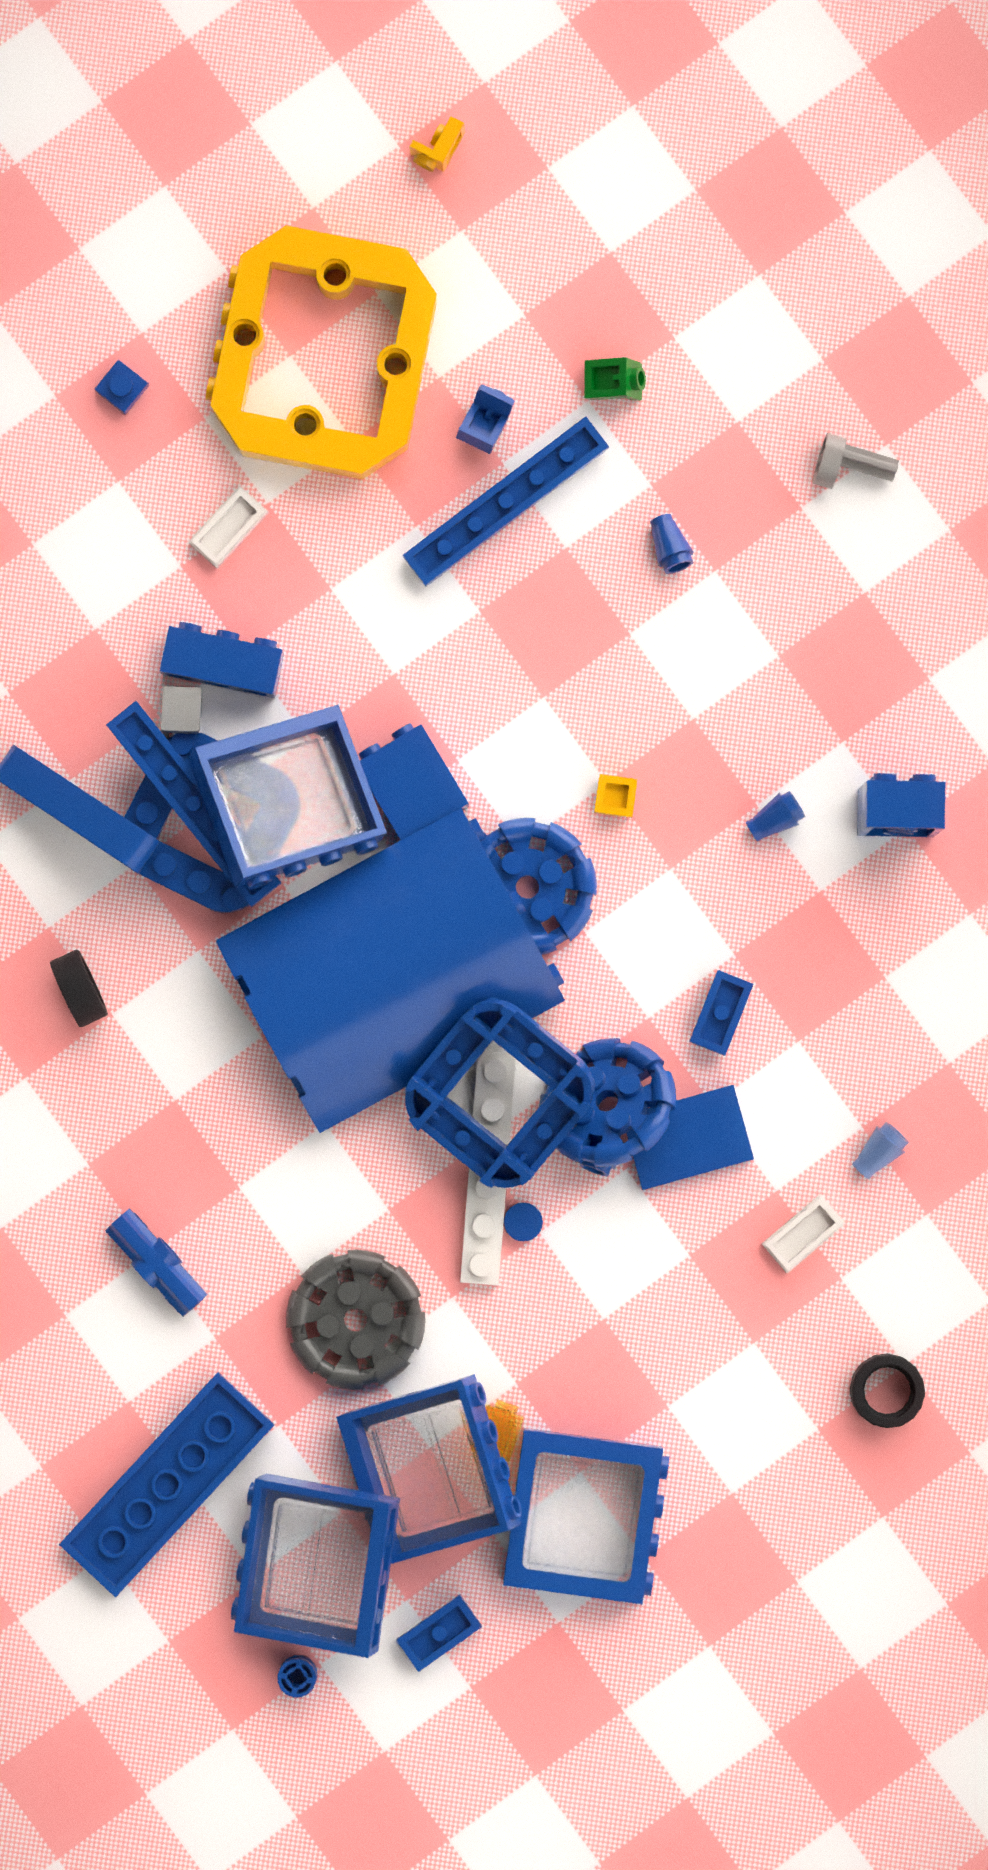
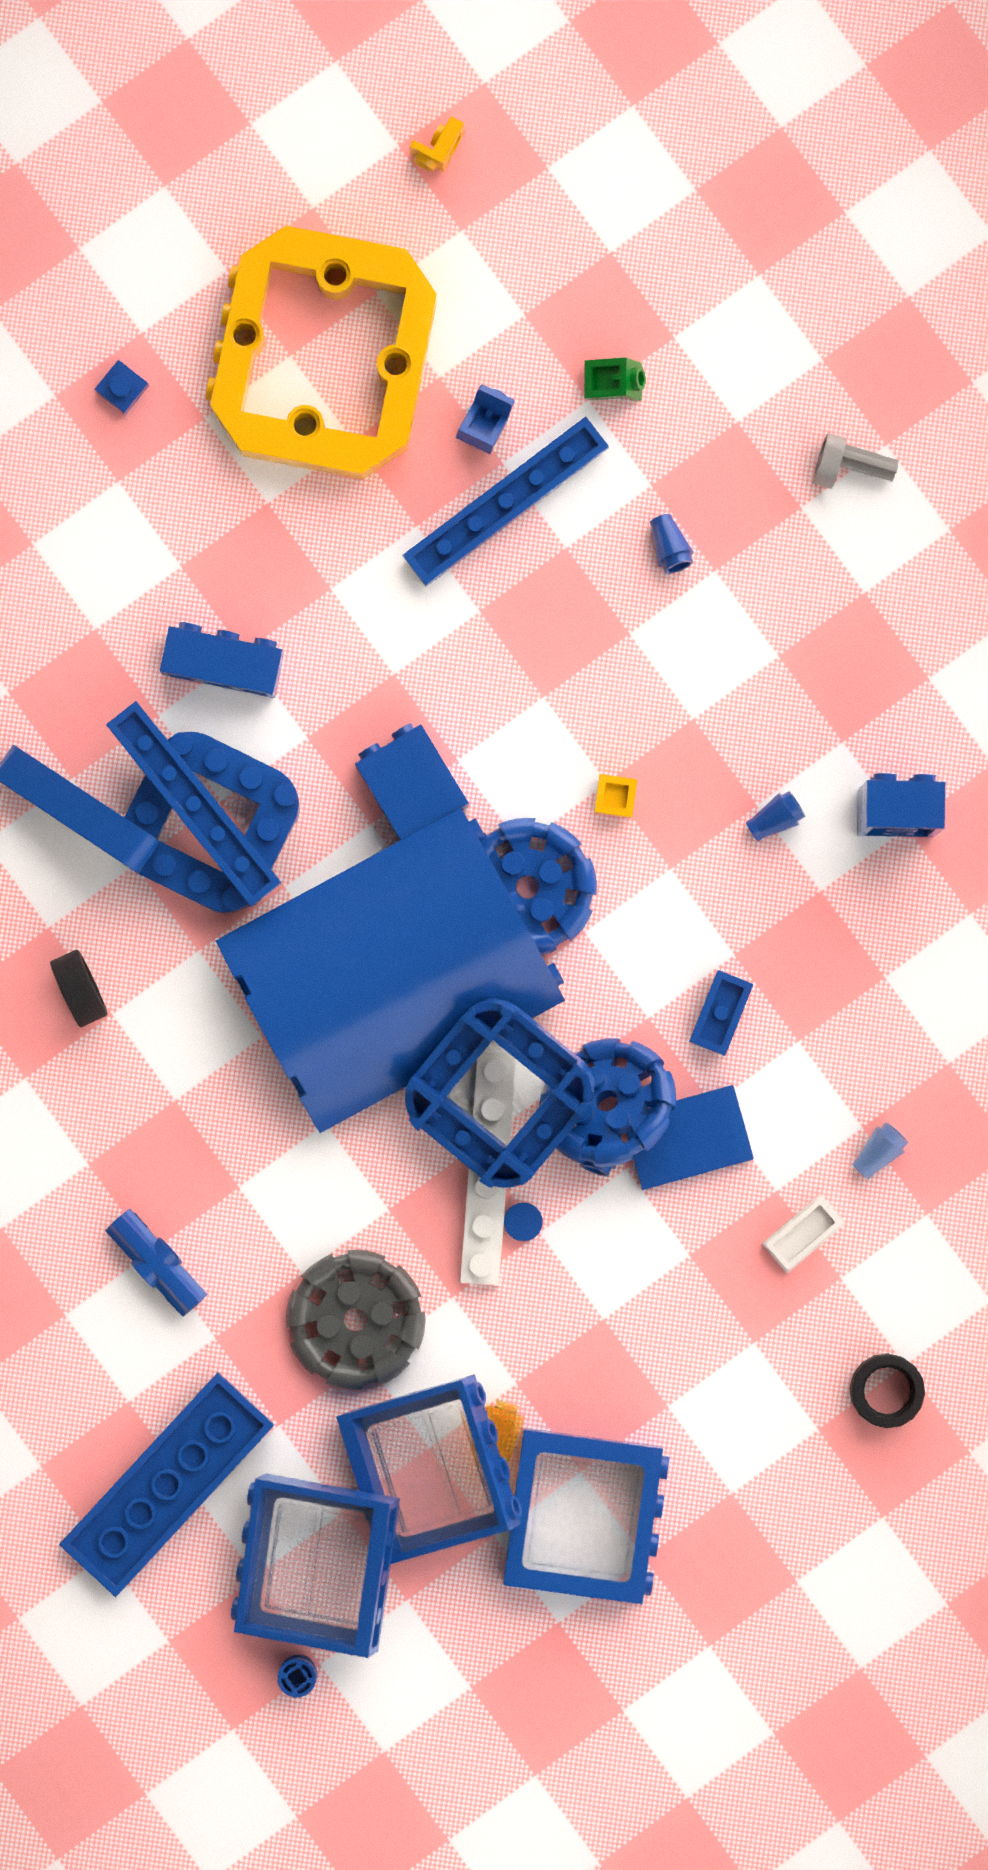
(181, 710): light grey panel -> none
(228, 527): white tile -> none
(287, 797): piece -> none
(439, 1632): blue plate -> none

